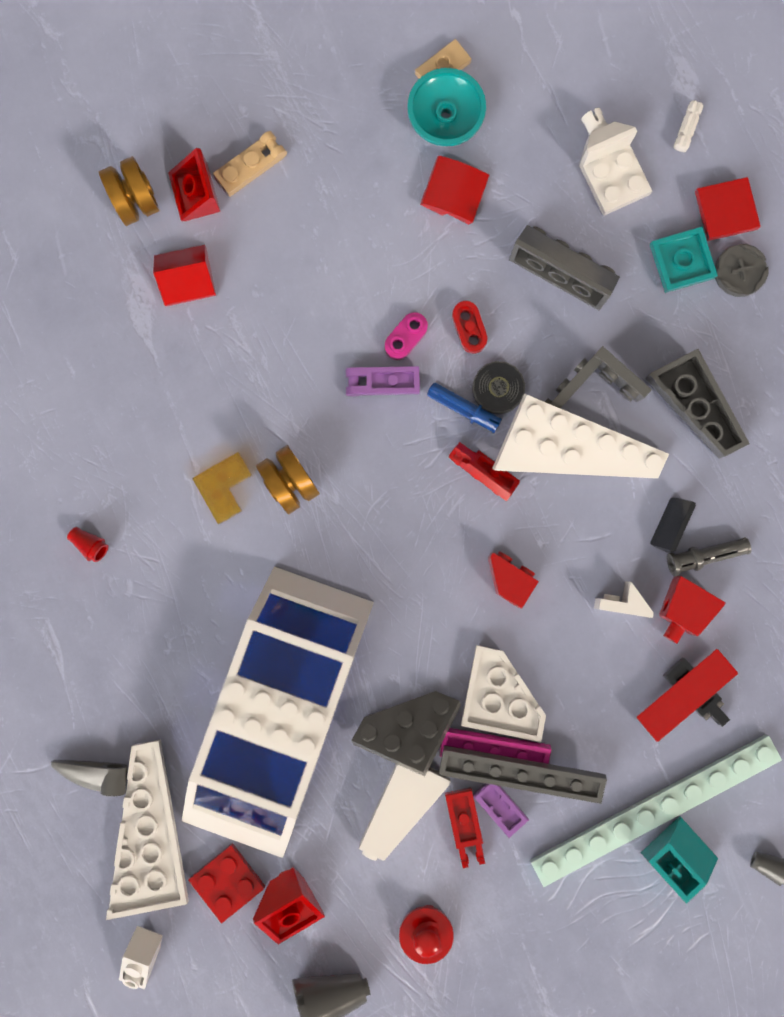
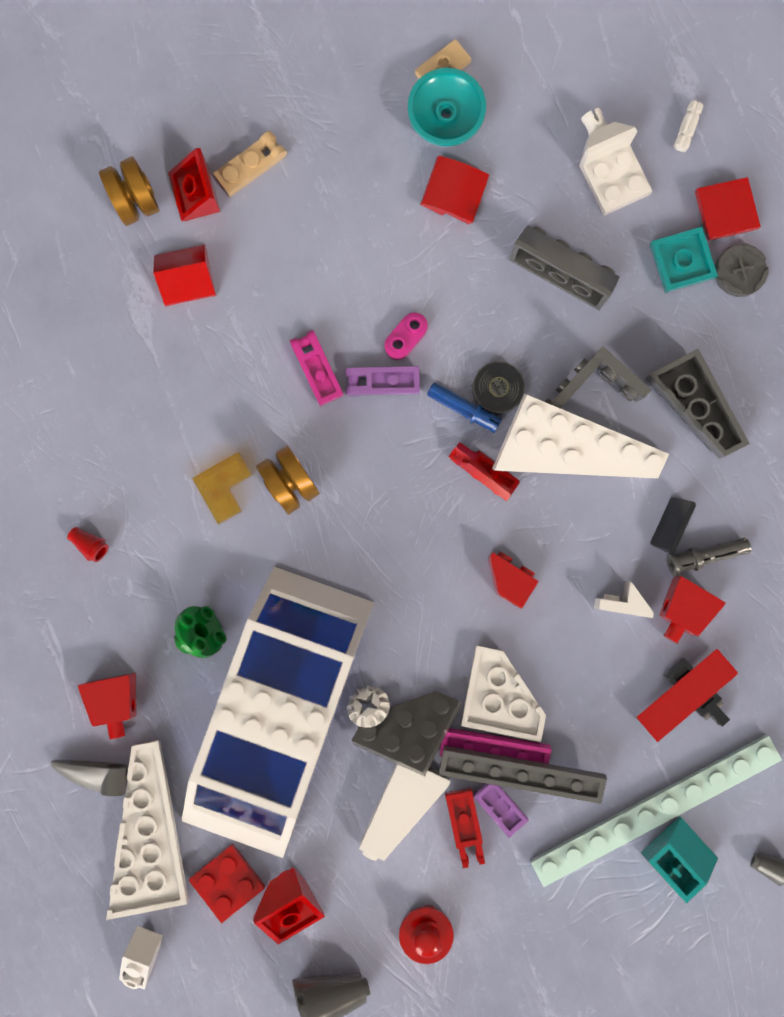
(110, 702): none -> red torso
(198, 632): none -> green plate
(317, 369): none -> dark pink plate
(369, 717): none -> white gear
(469, 328): red plate -> none

